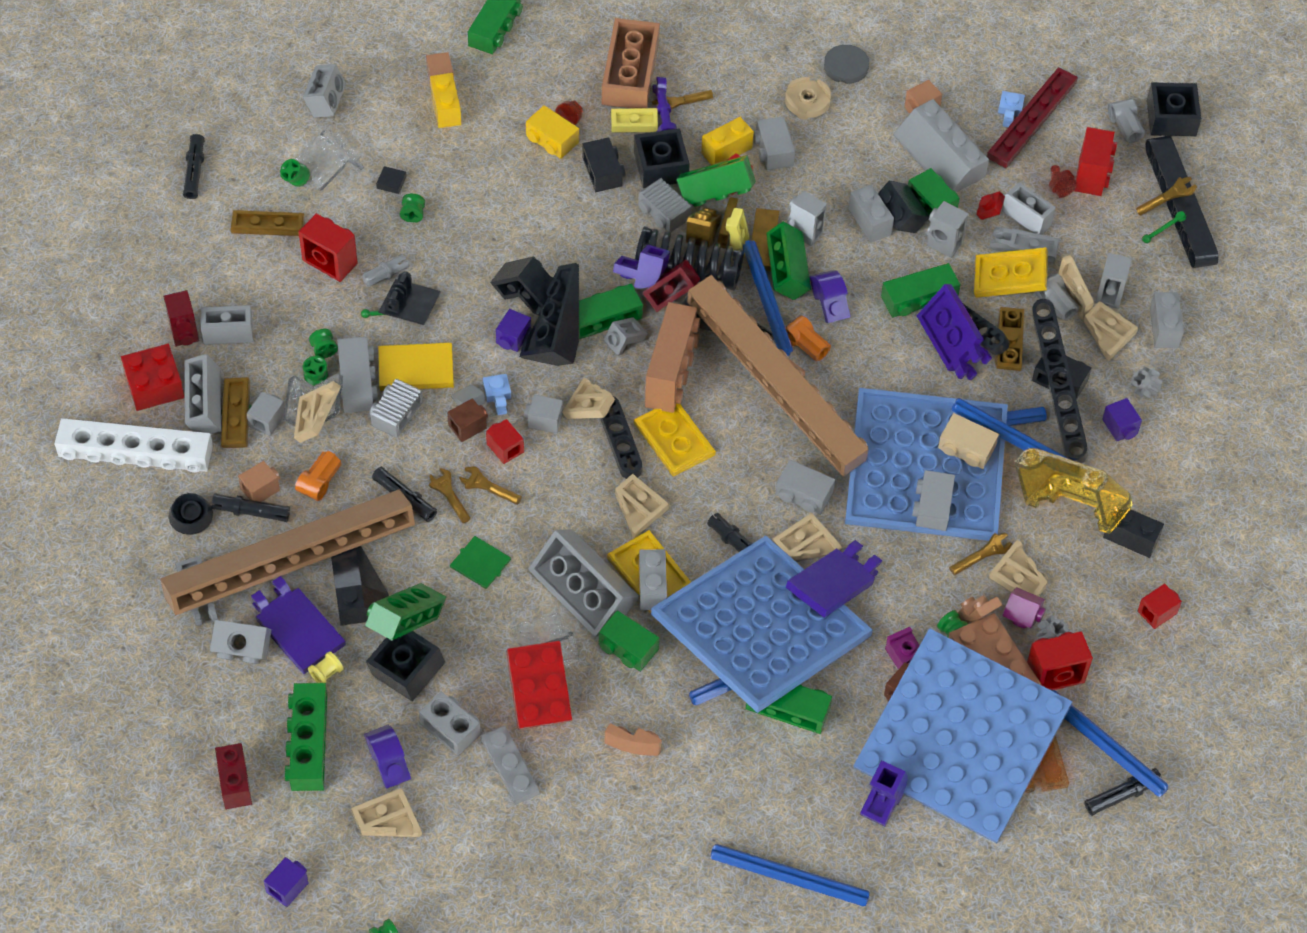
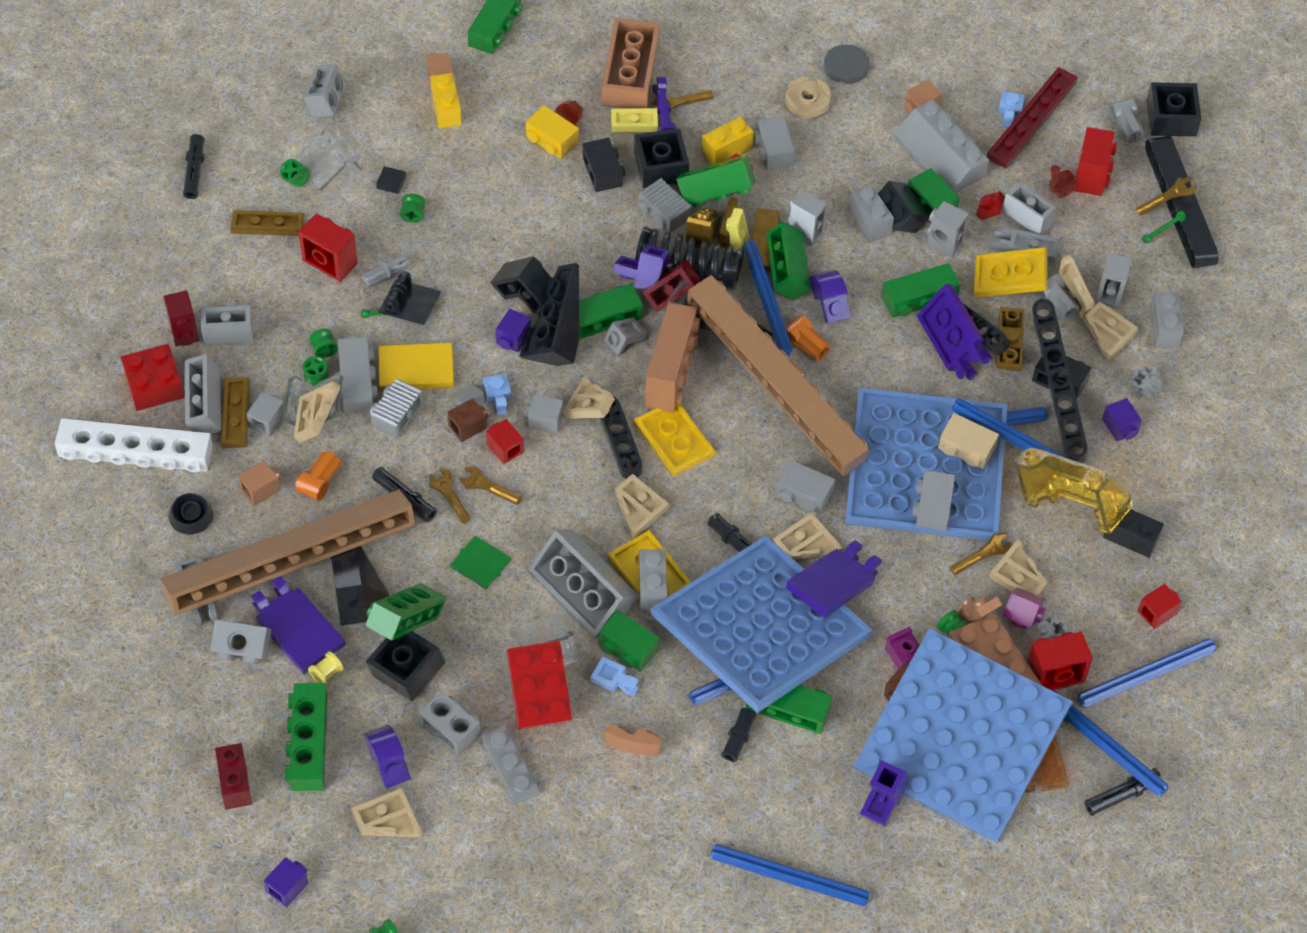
(249, 507): black pin -> none
(612, 675): none -> light blue plate
(738, 734): none -> black pin
(1146, 672): none -> axle

